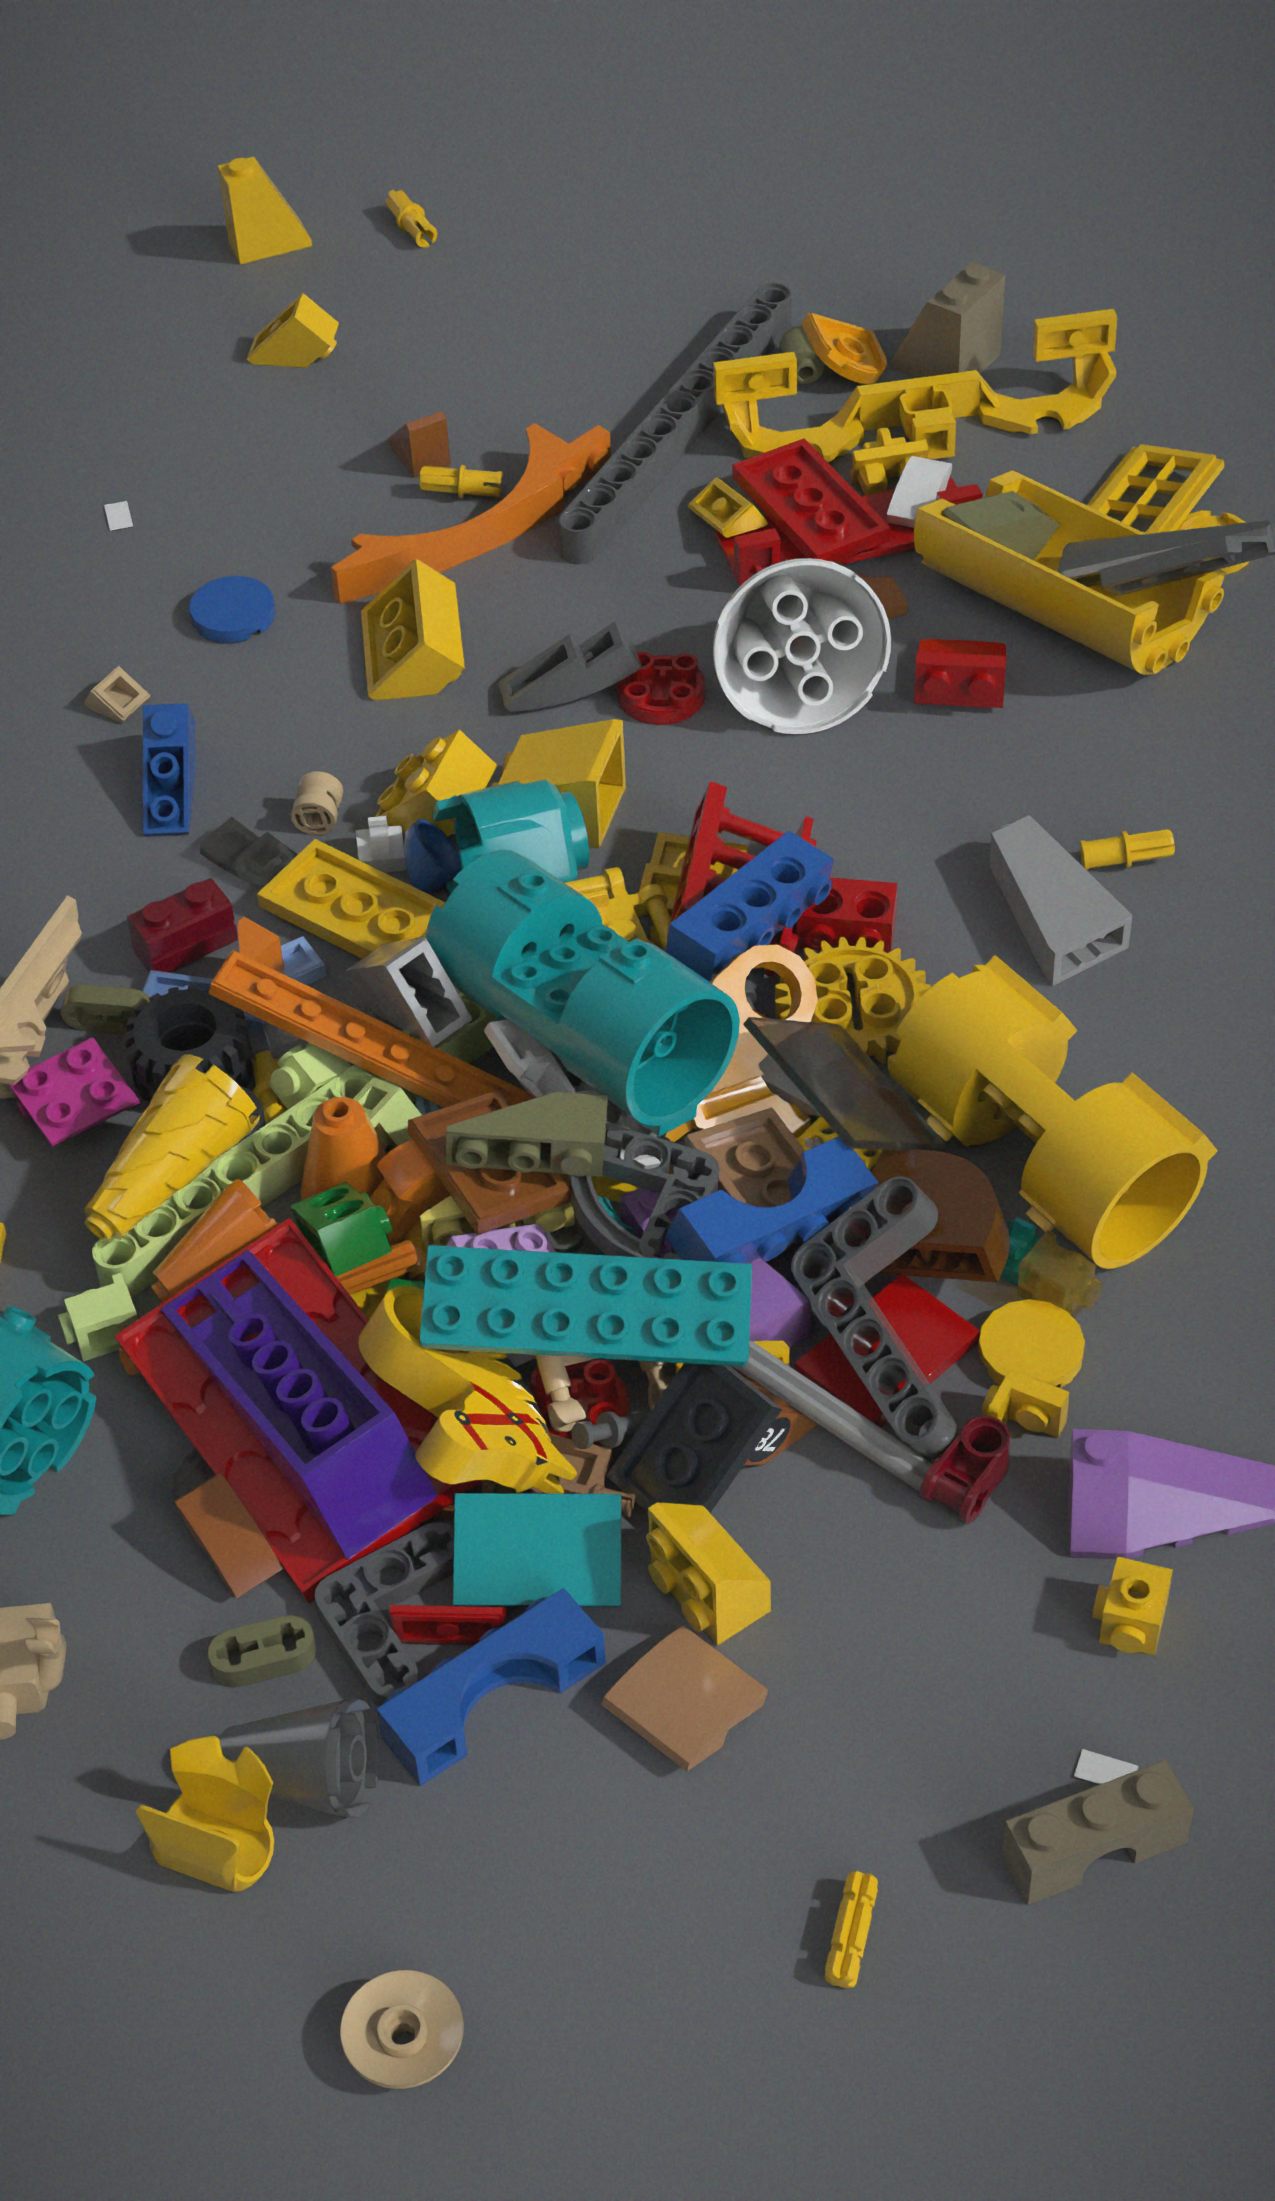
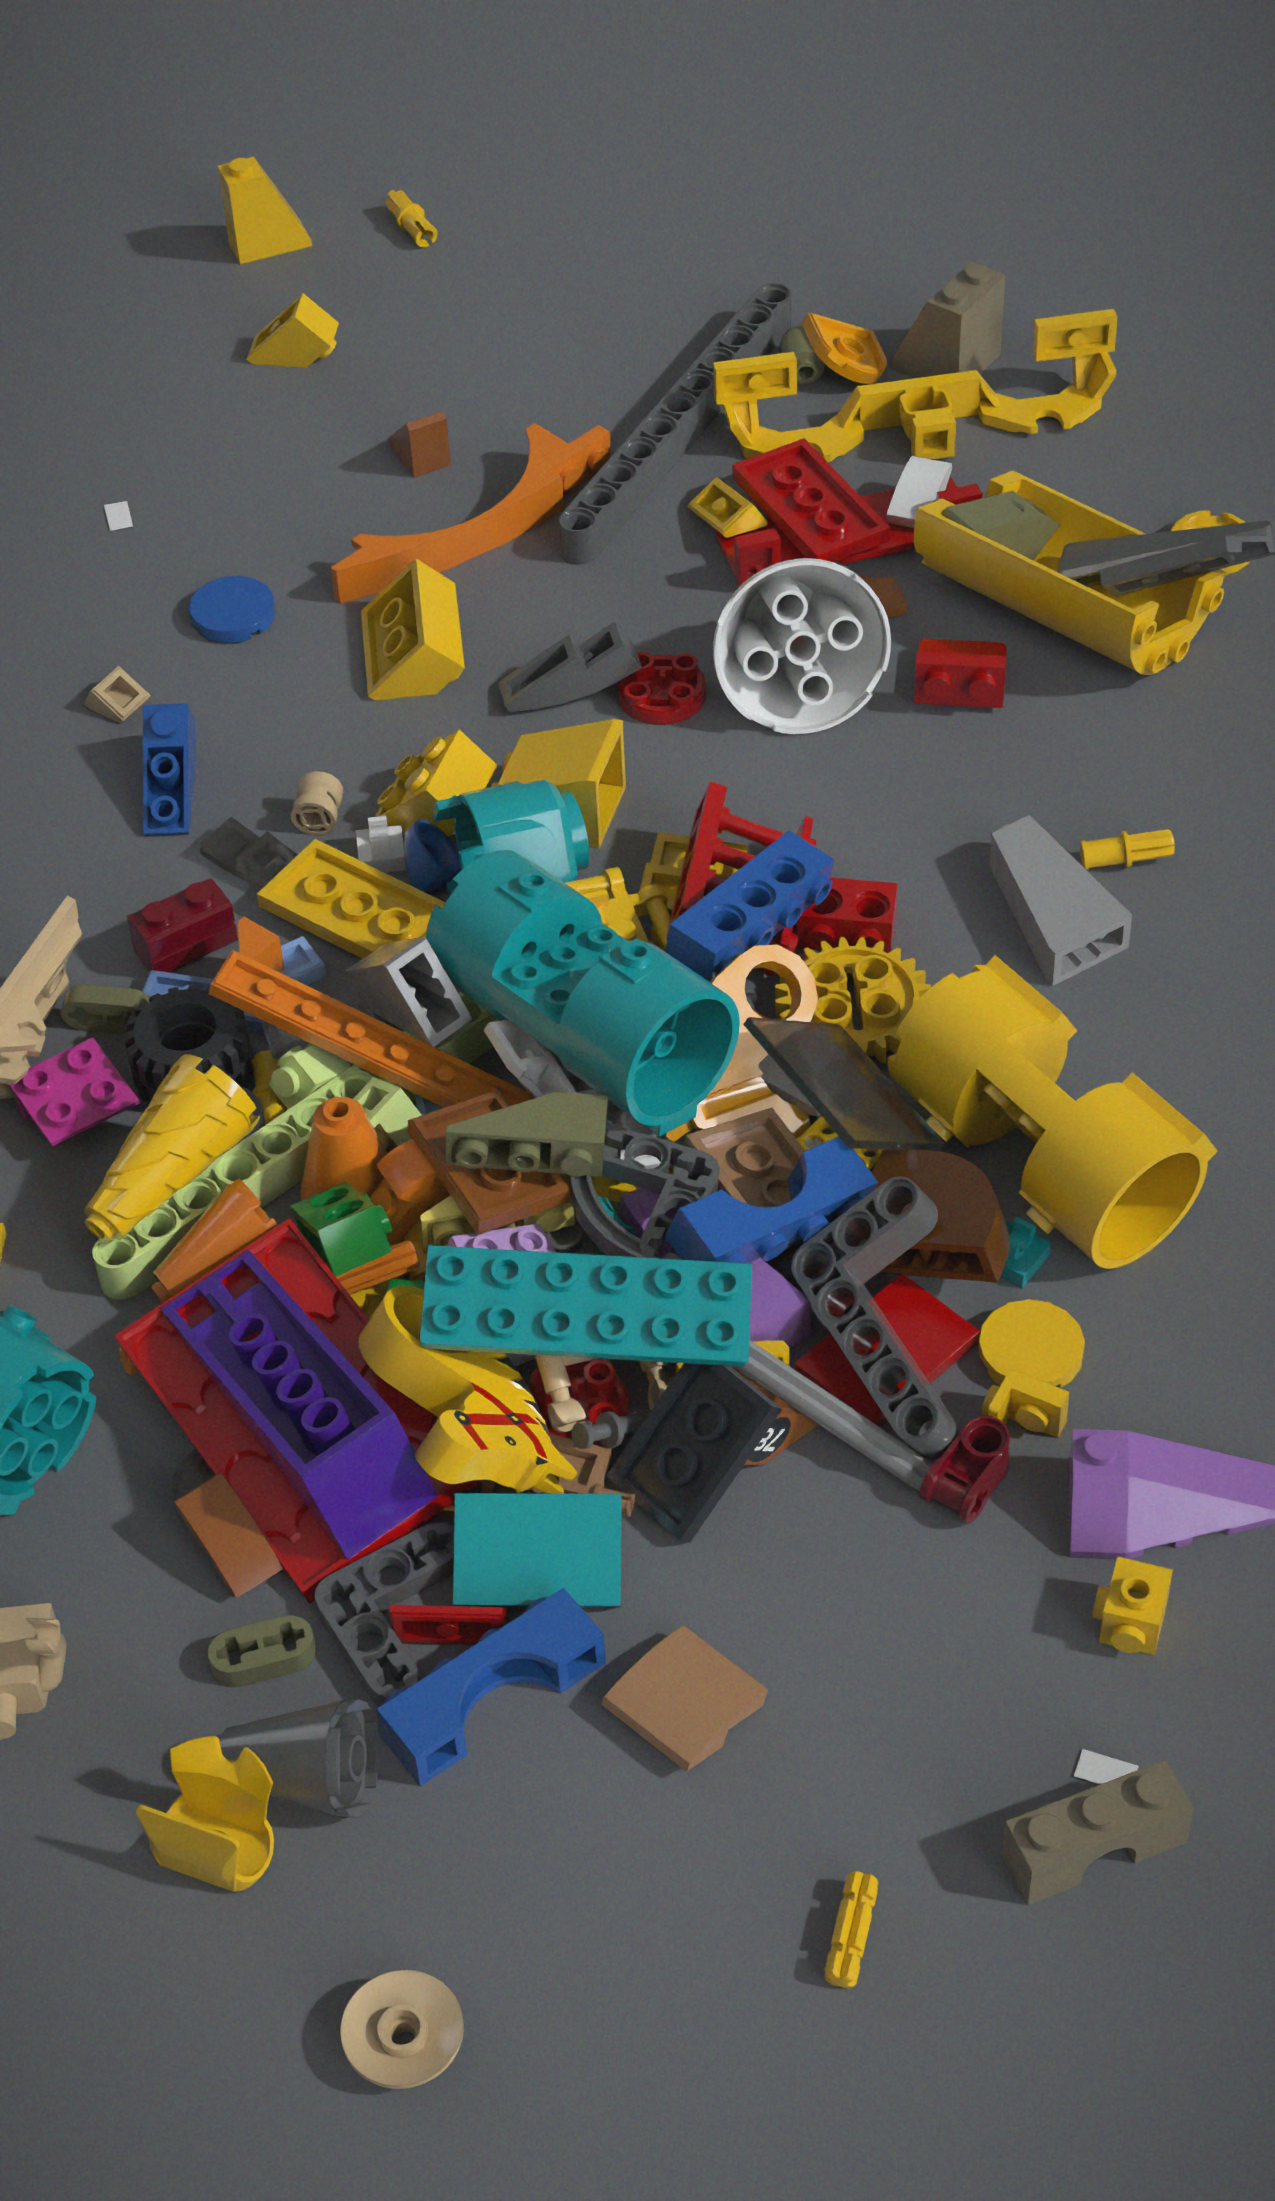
(98, 1316): yellowish green brick -> none
(460, 481): yellow axle -> none
(705, 1570): yellow slope -> none
(883, 460): yellow hips -> none
(1058, 1277): clear yellow brick -> none
(1186, 495): yellow piece -> none

